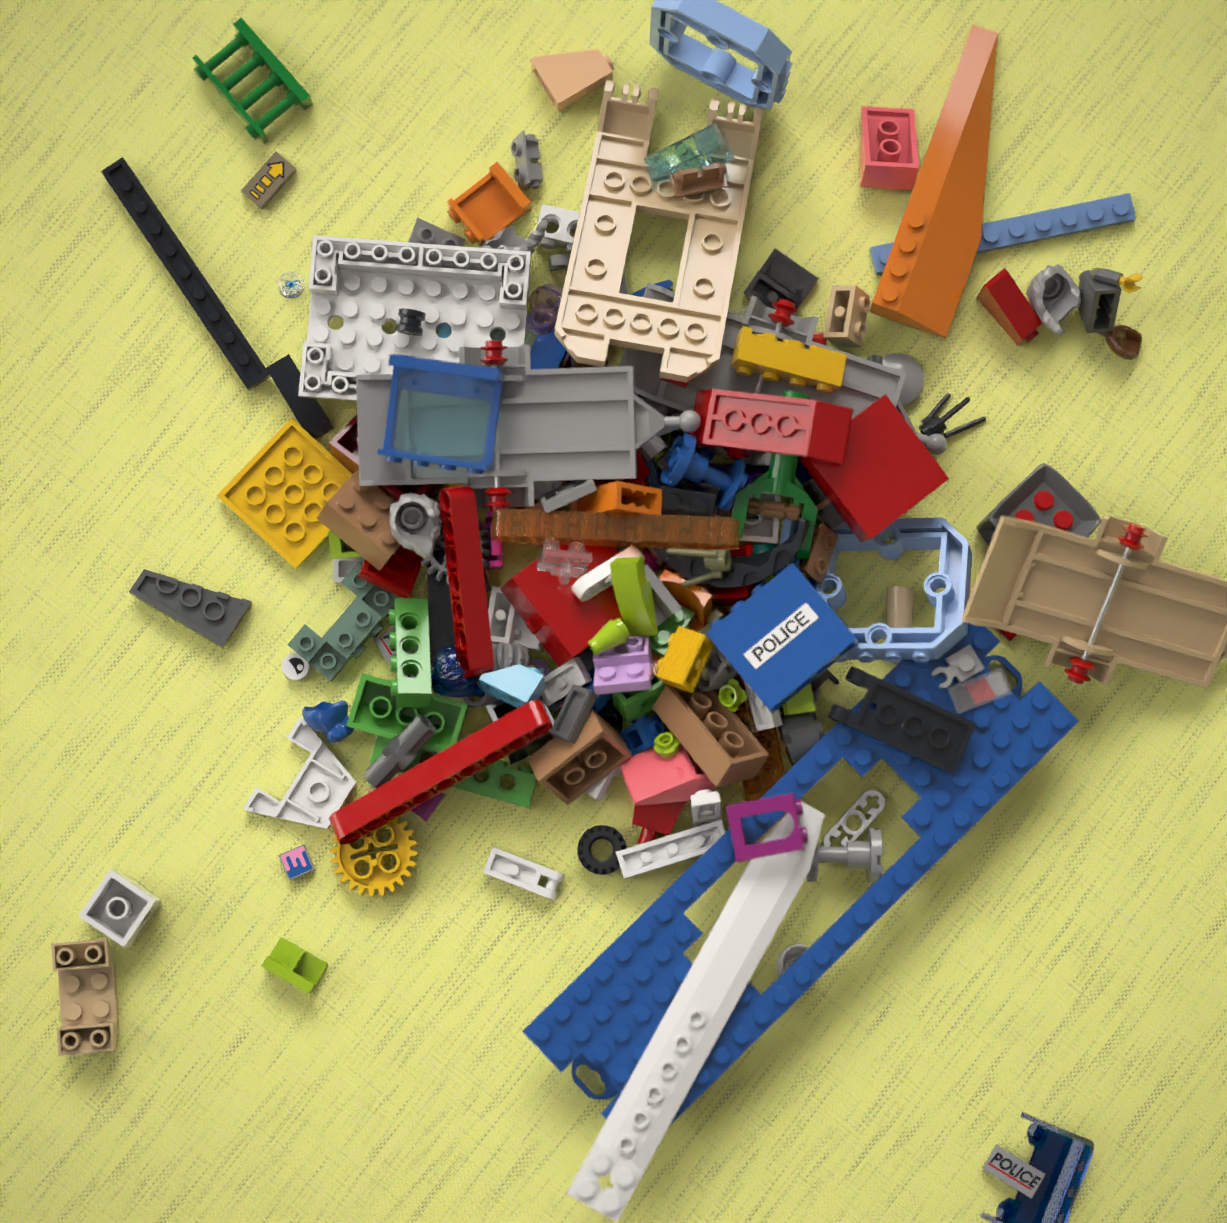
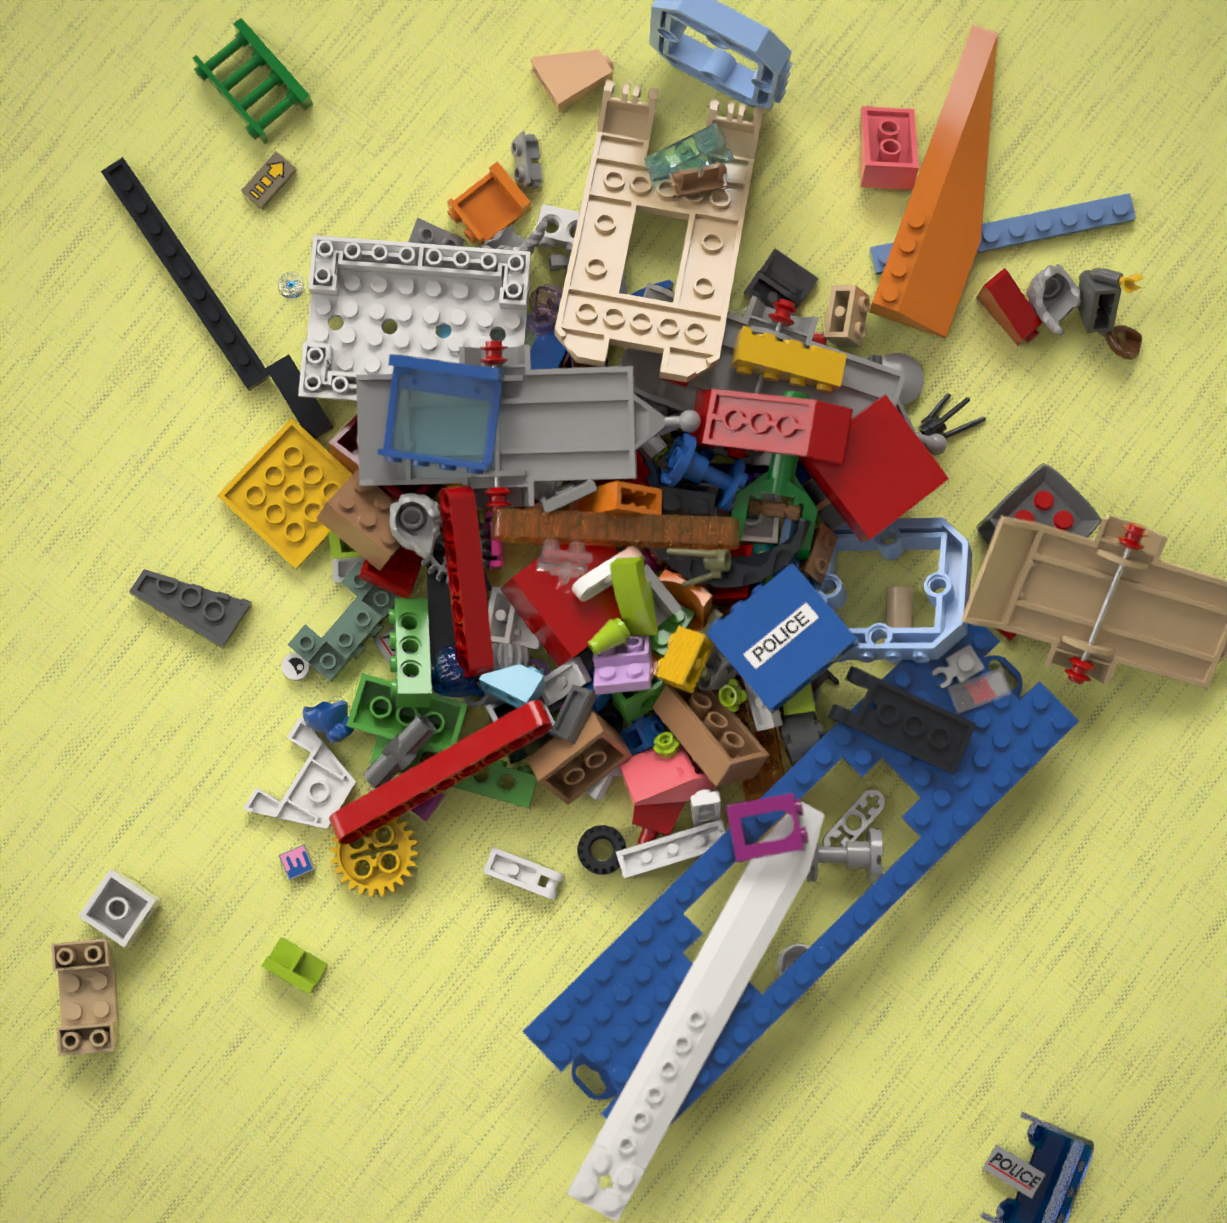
(410, 322): black wheel -> none

